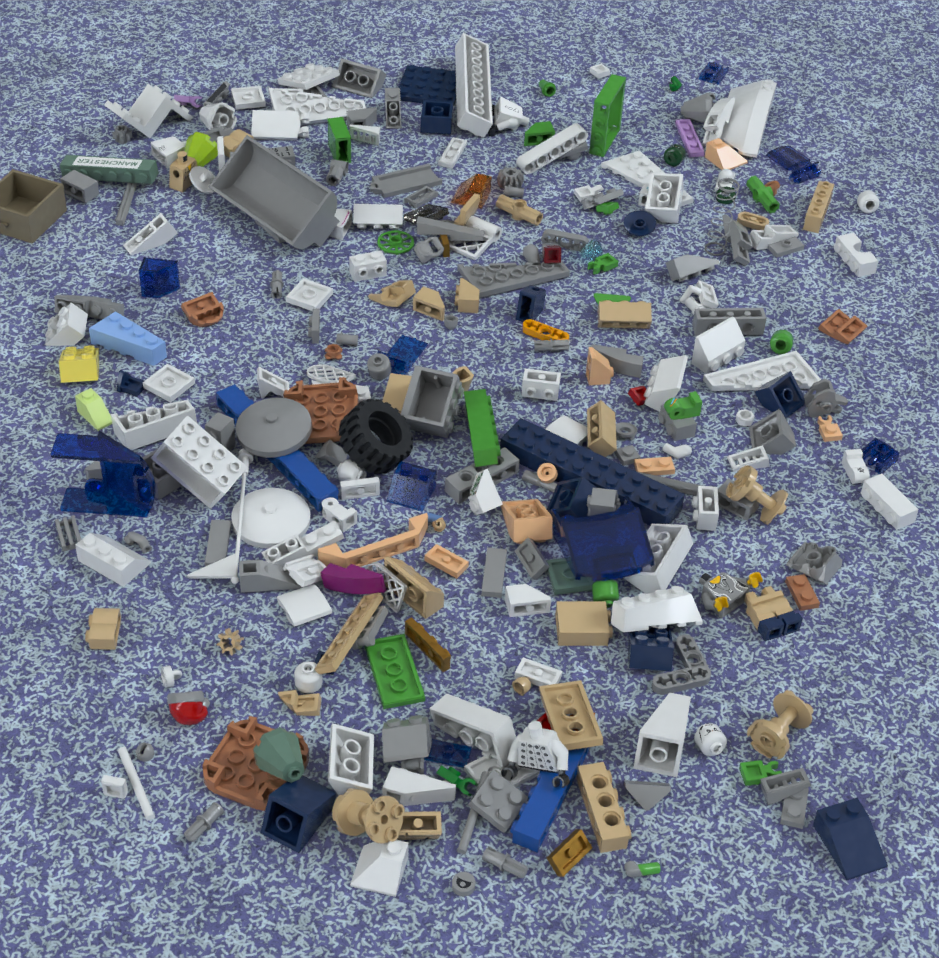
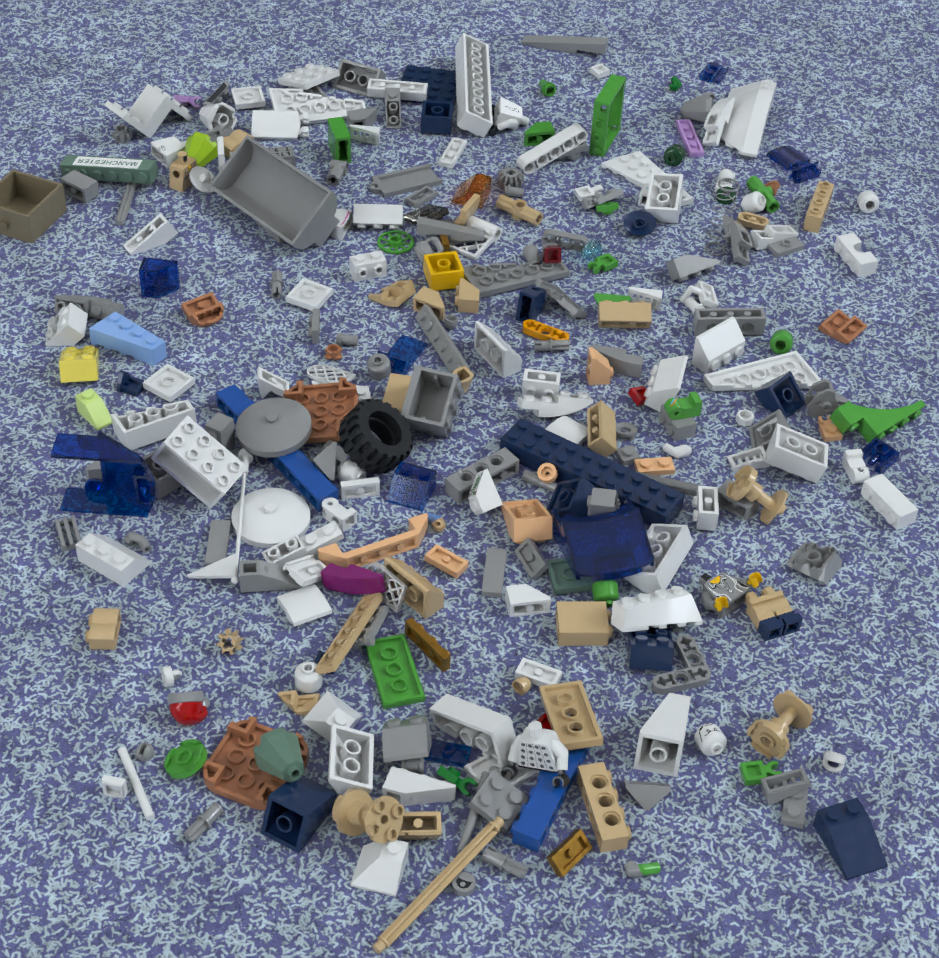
(185, 759): none -> bright green tile
(327, 460): none -> light grey slope
(328, 711): none -> white slope
(408, 90): none -> white slope
(428, 895): none -> tan piece
(440, 339): none -> light grey plate
(442, 270): none -> yellow brick
(482, 427): bright green brick -> none
(496, 351): none -> white slope
(561, 404): none -> white slope
(562, 299): none -> light grey wing
(568, 43): none -> light grey slope
(650, 293): none -> white slope
(723, 155): light nougat slope -> none
(753, 202): none -> white head
(797, 453): none -> white slope
(802, 592): nougat plate -> none
(835, 757): none -> white tile
(873, 421): none -> bright green arch

